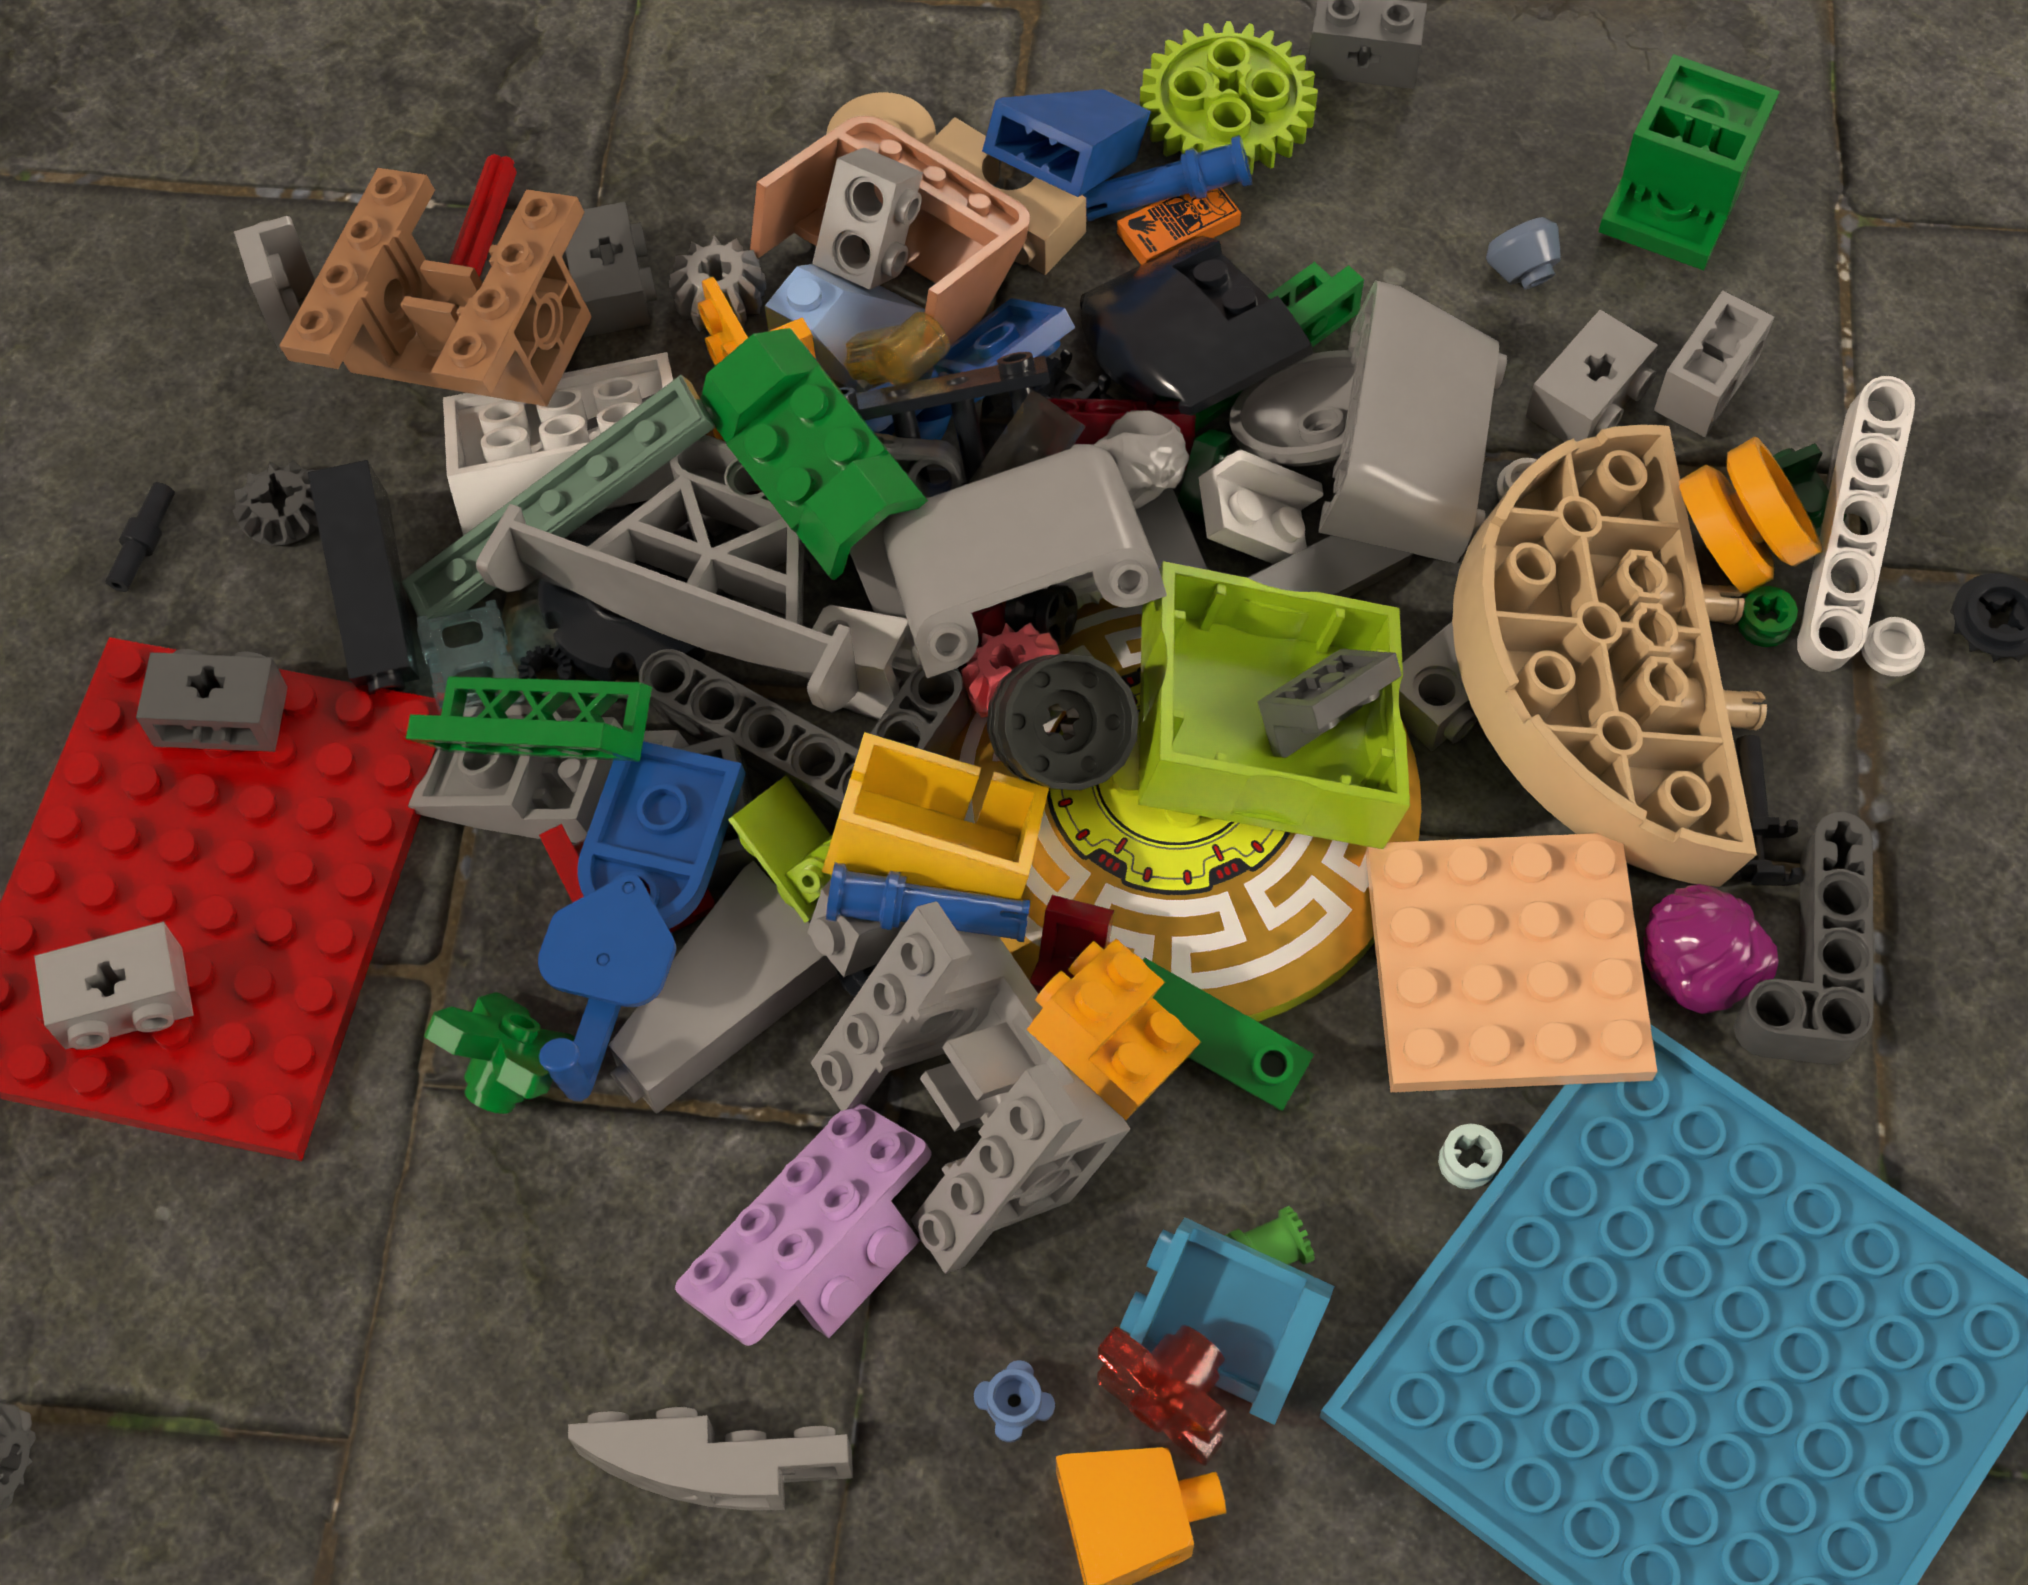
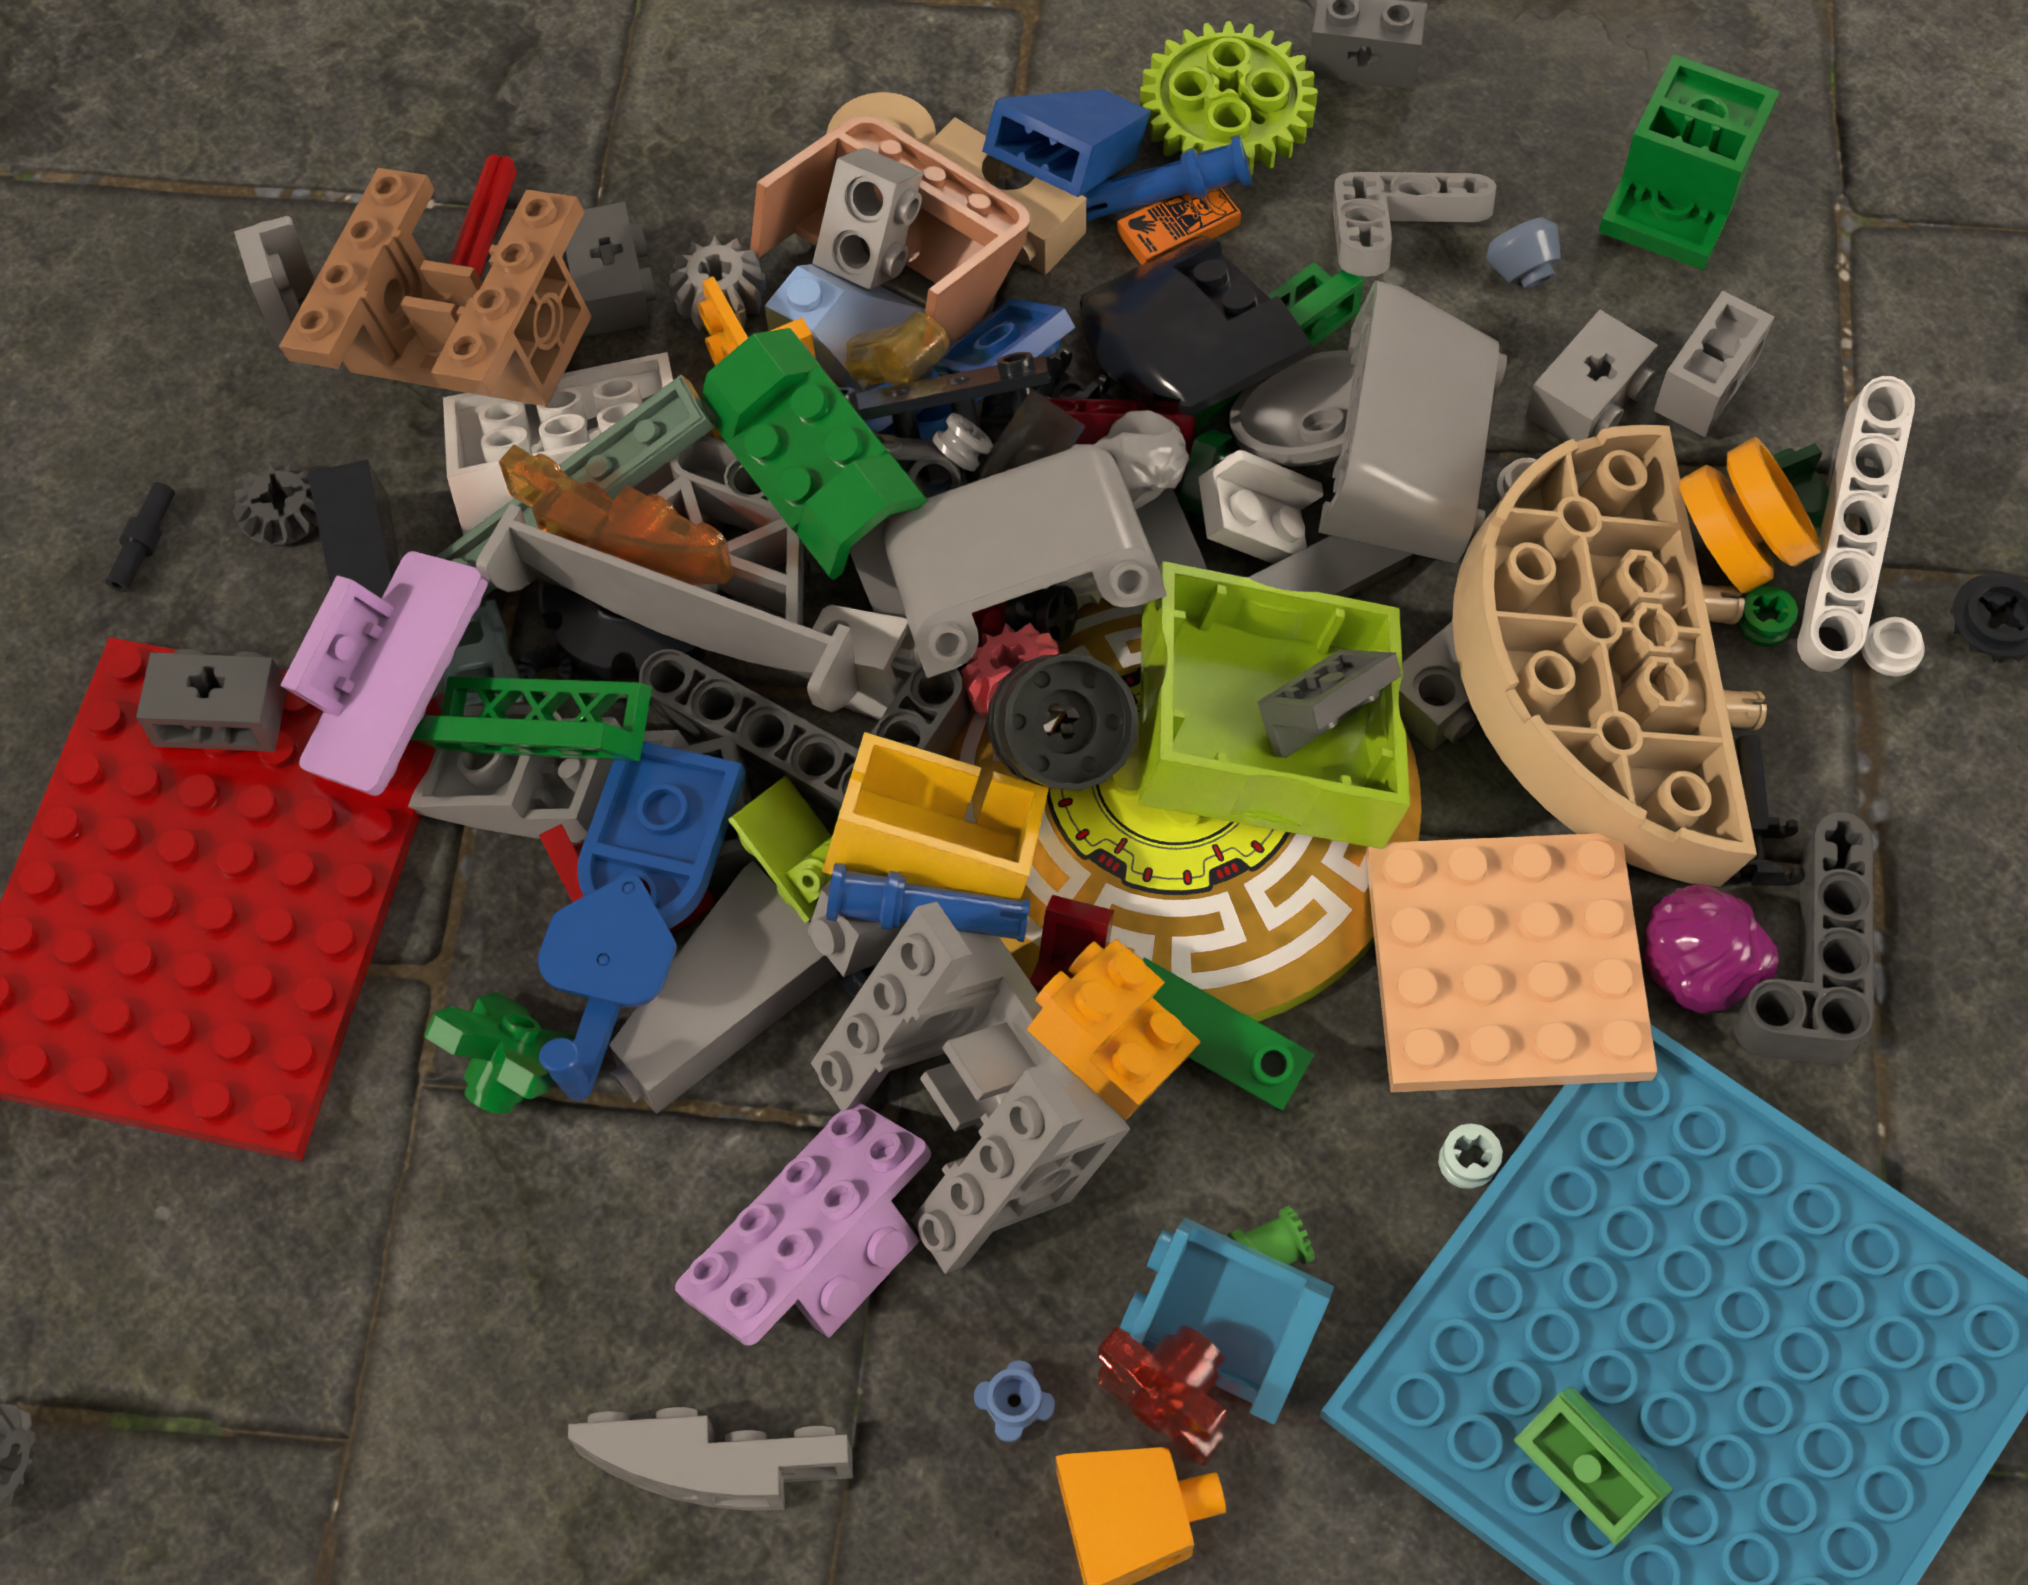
(113, 986): light grey brick -> none
(378, 665): none -> lavender bracket
(629, 527): none -> clear orange slope
(962, 442): none -> light grey bush
(1370, 200): none -> light grey beam
(1593, 1464): none -> bright green slope

